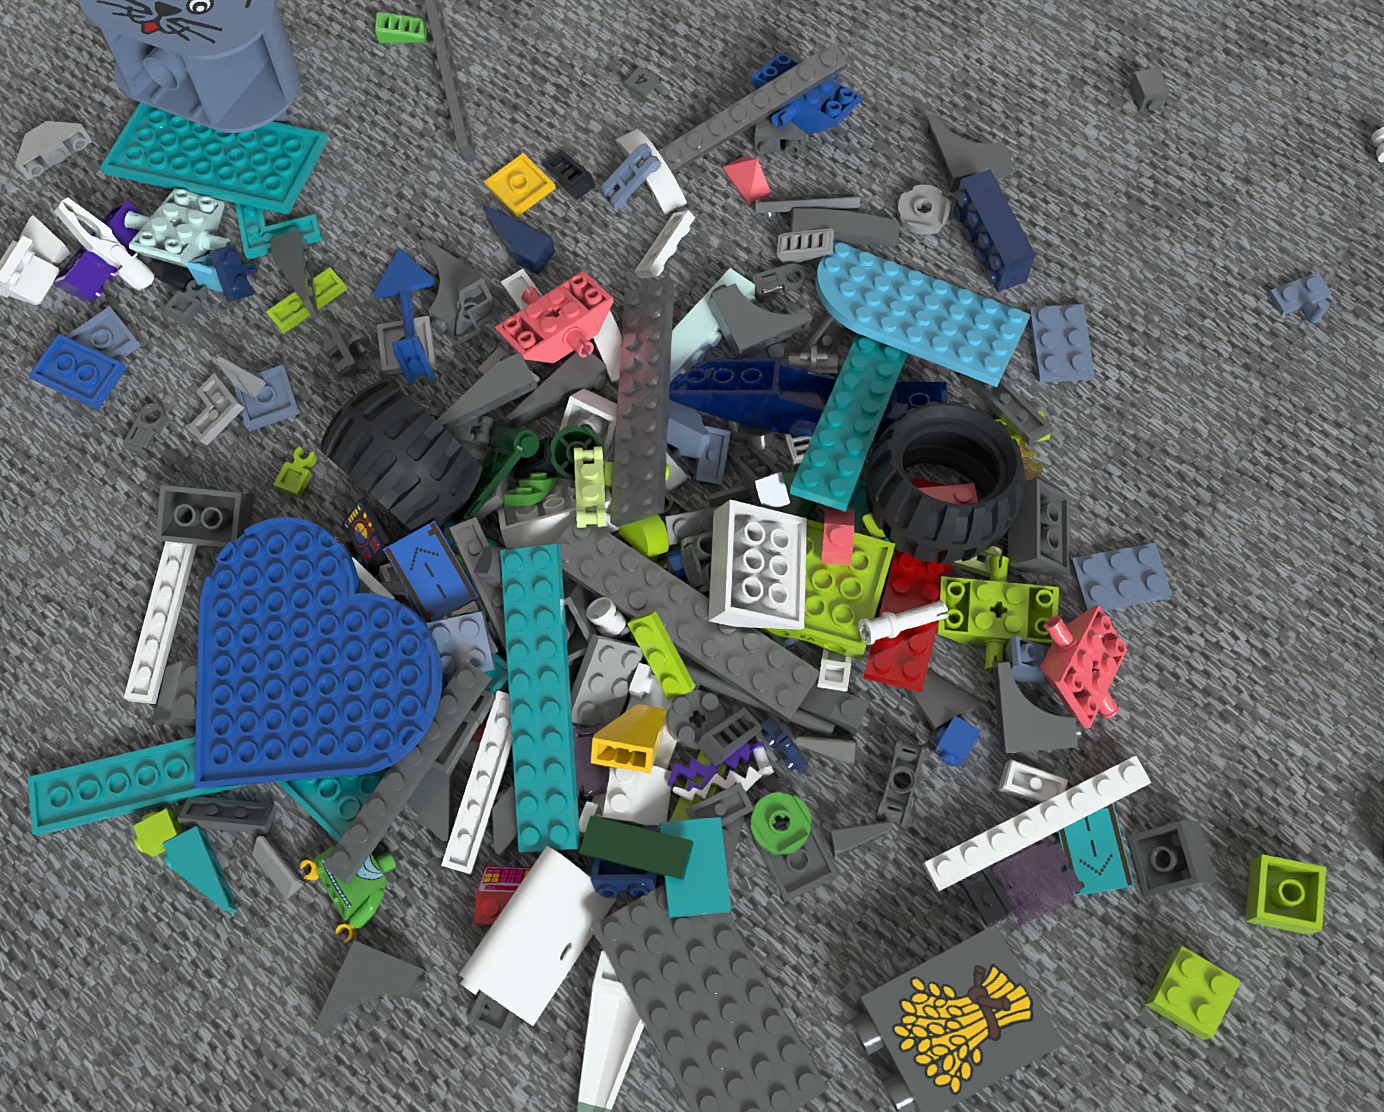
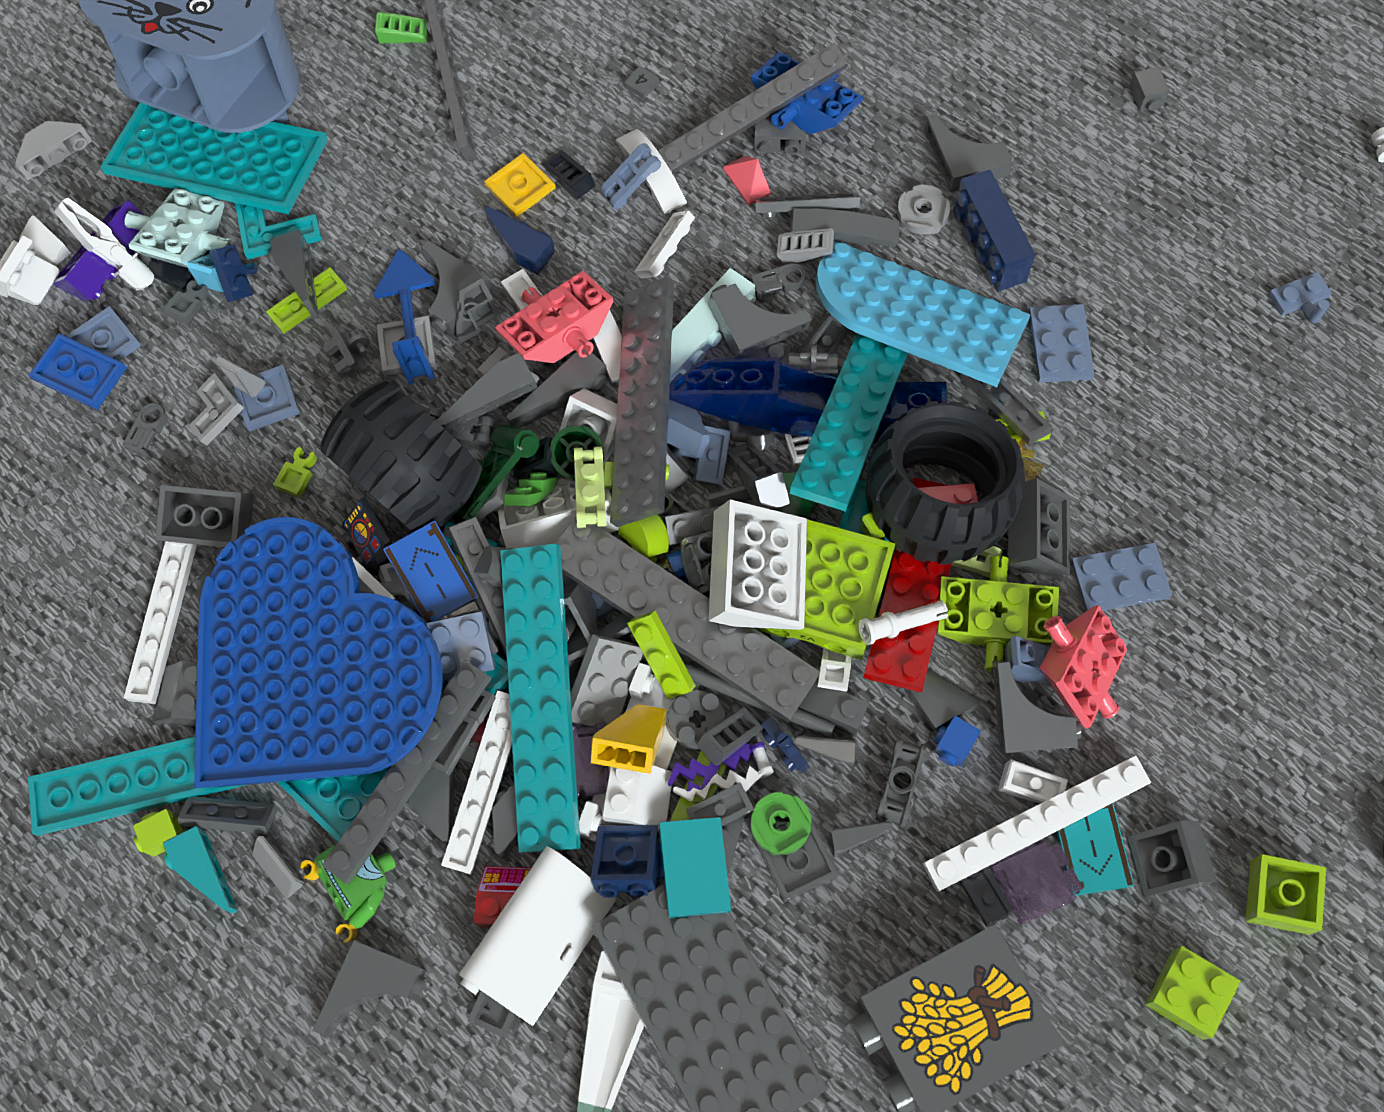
(605, 616): white wheel -> none
(636, 847): dark green piece -> none
(838, 537): coral slope -> none

